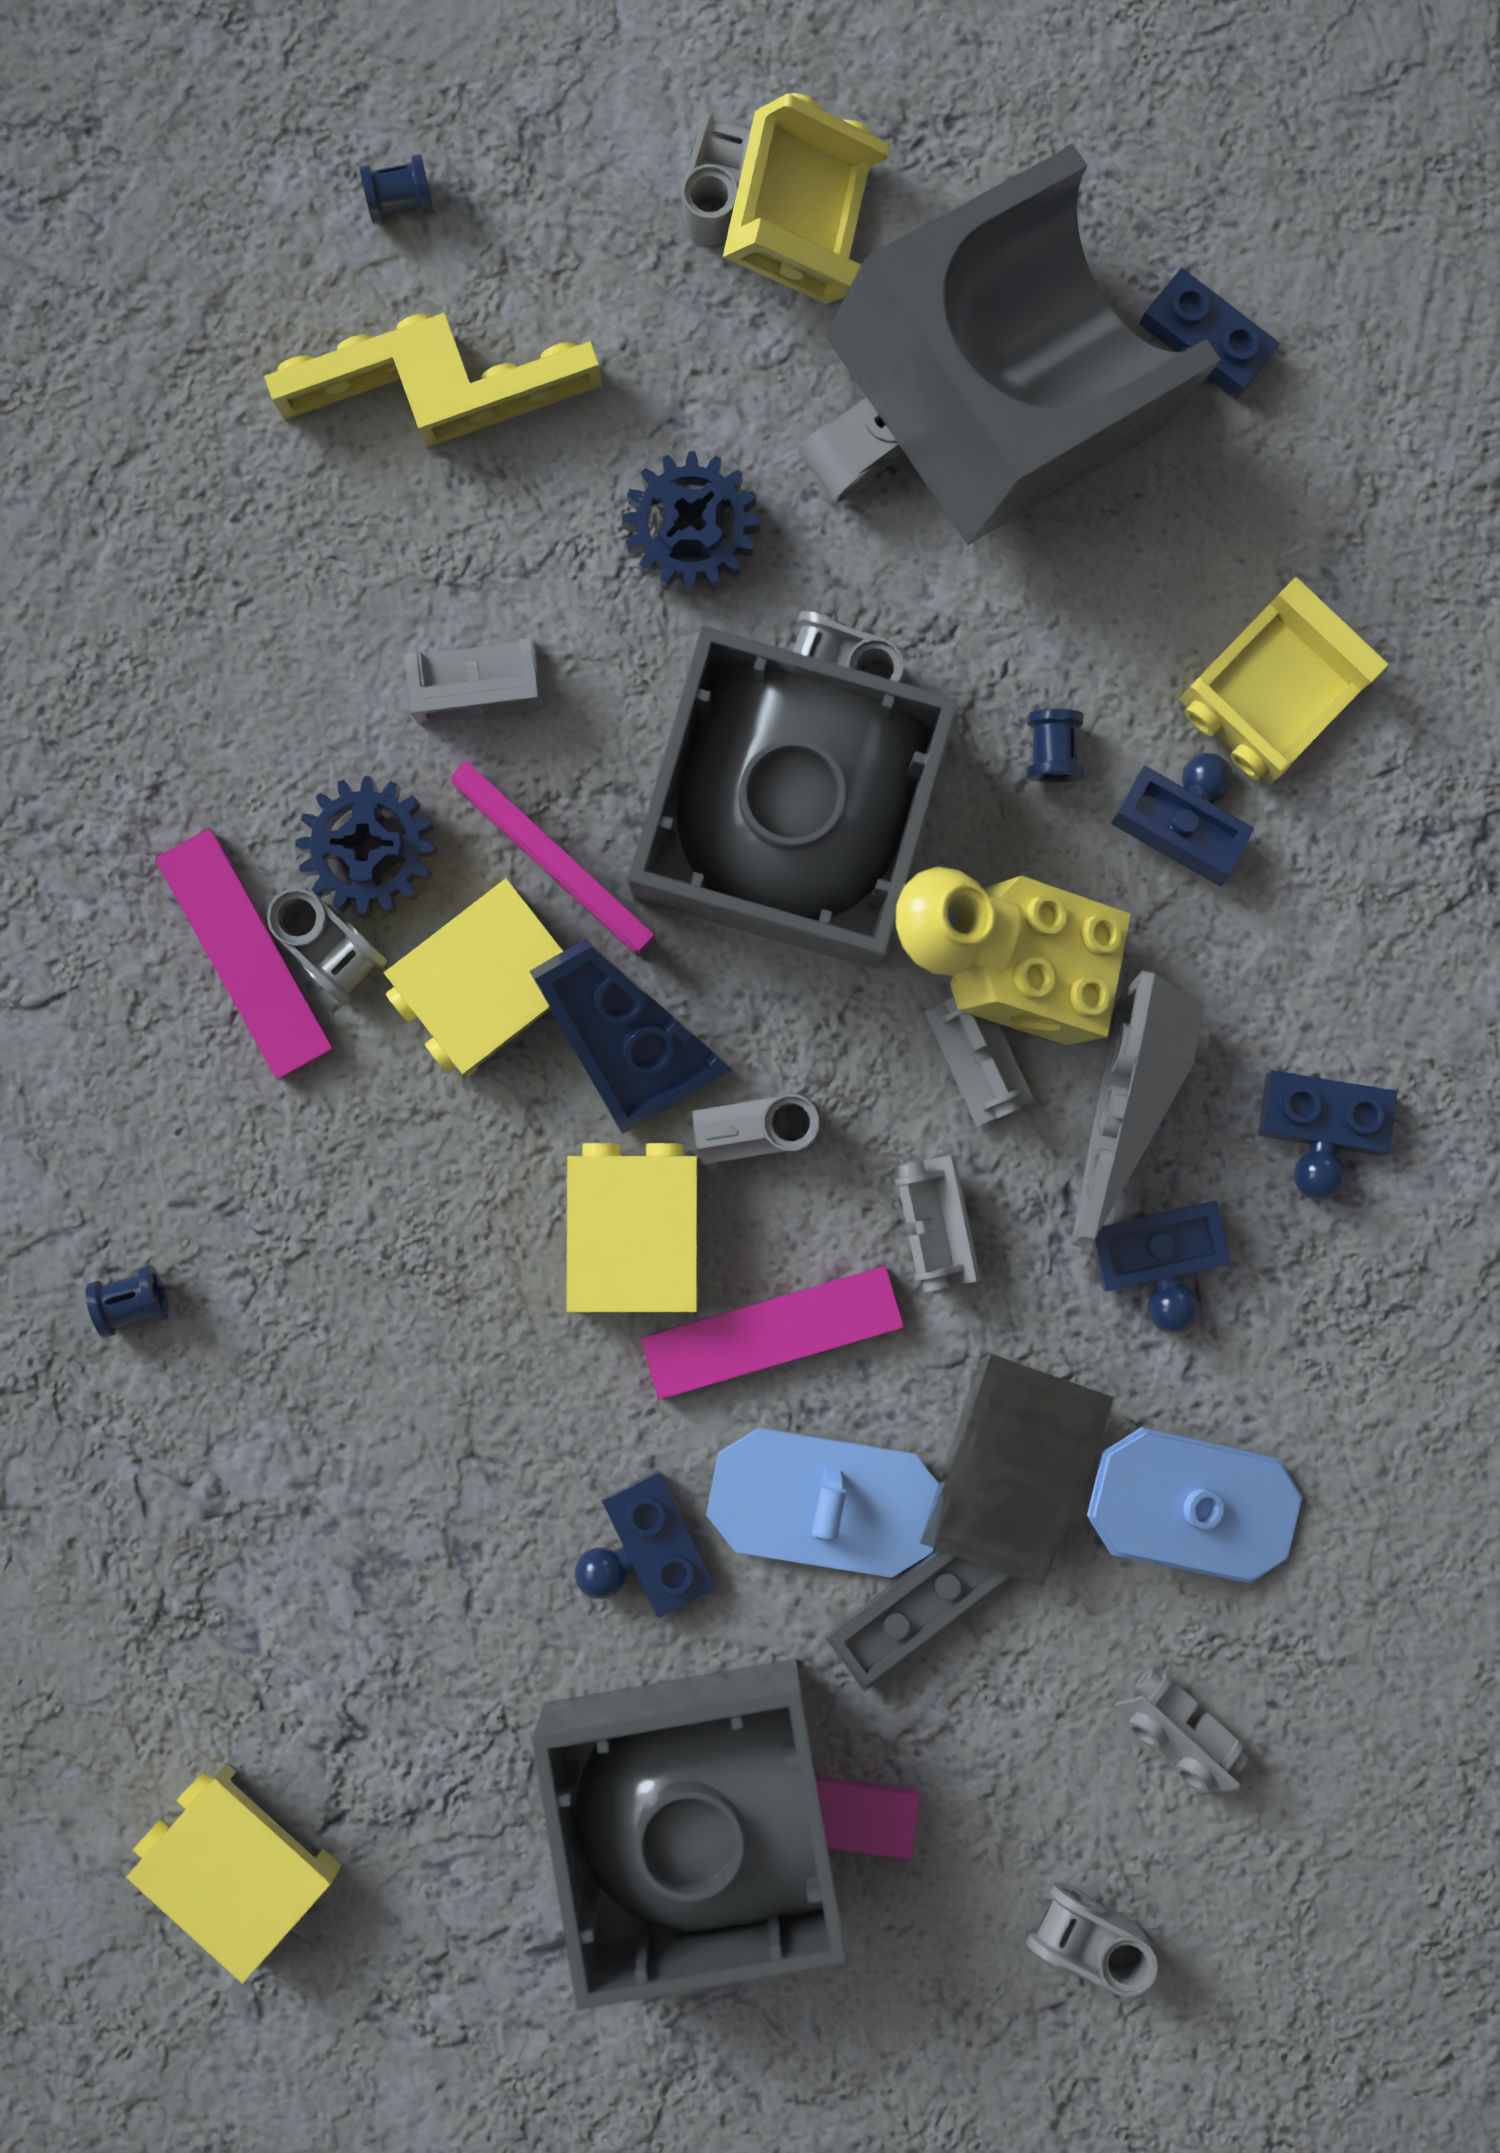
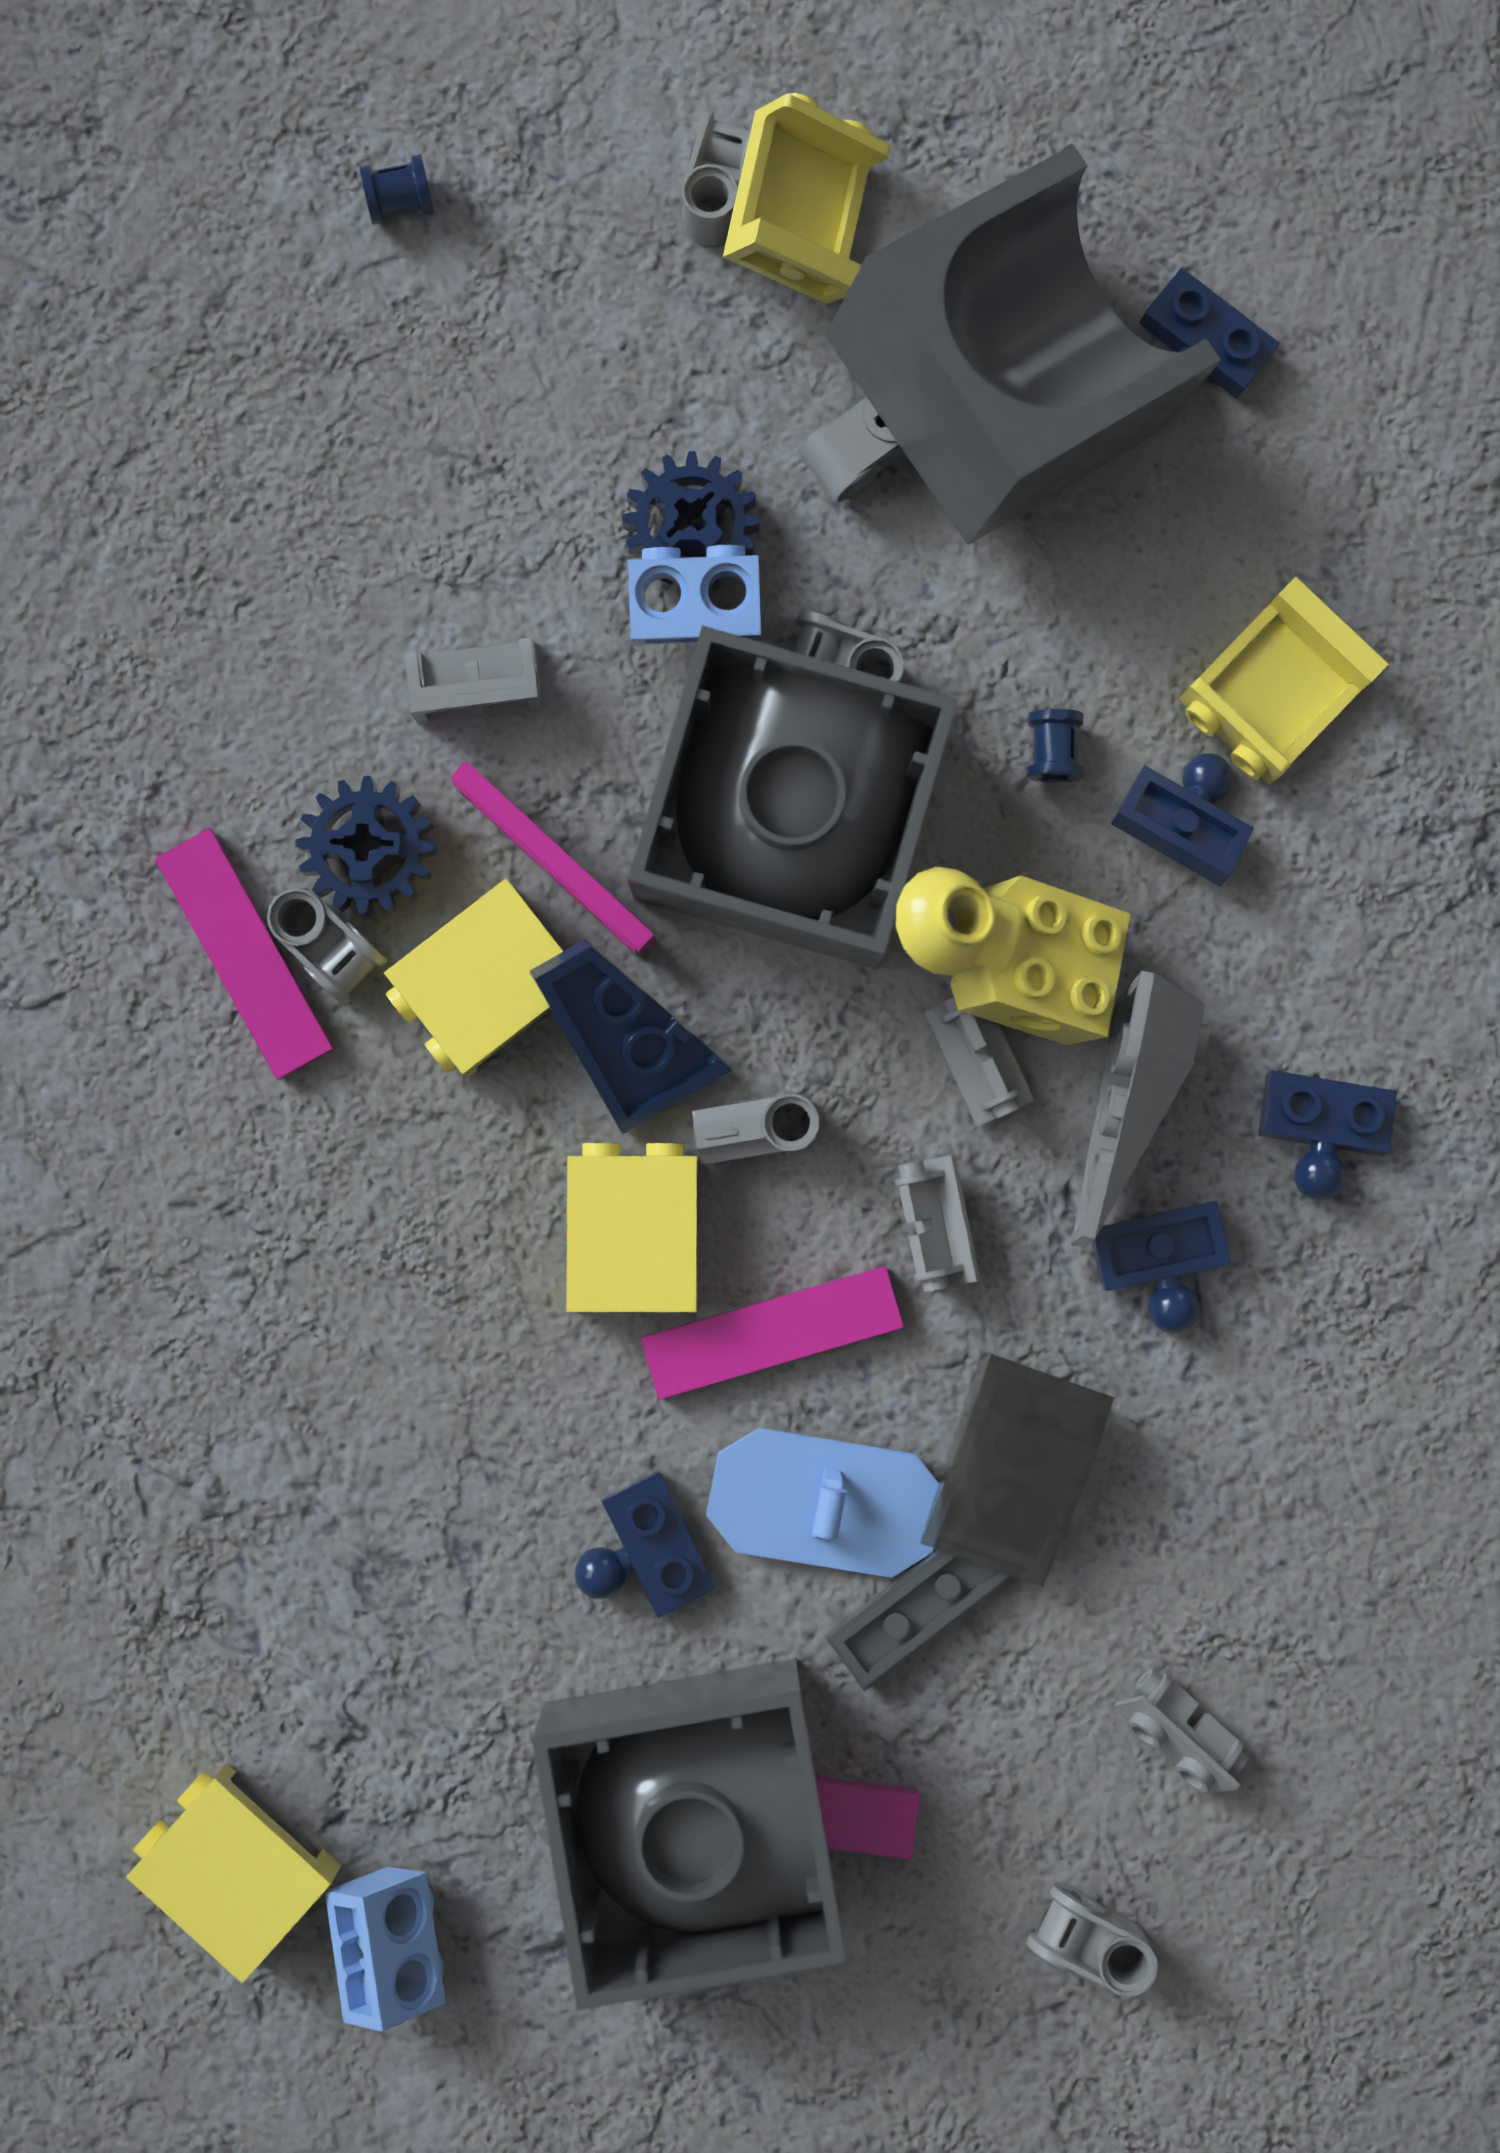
(126, 1301): dark blue bush -> none
(385, 1948): none -> light blue brick
(433, 378): light yellow bracket -> none
(694, 608): none -> light blue brick
(1194, 1505): light blue shield -> none

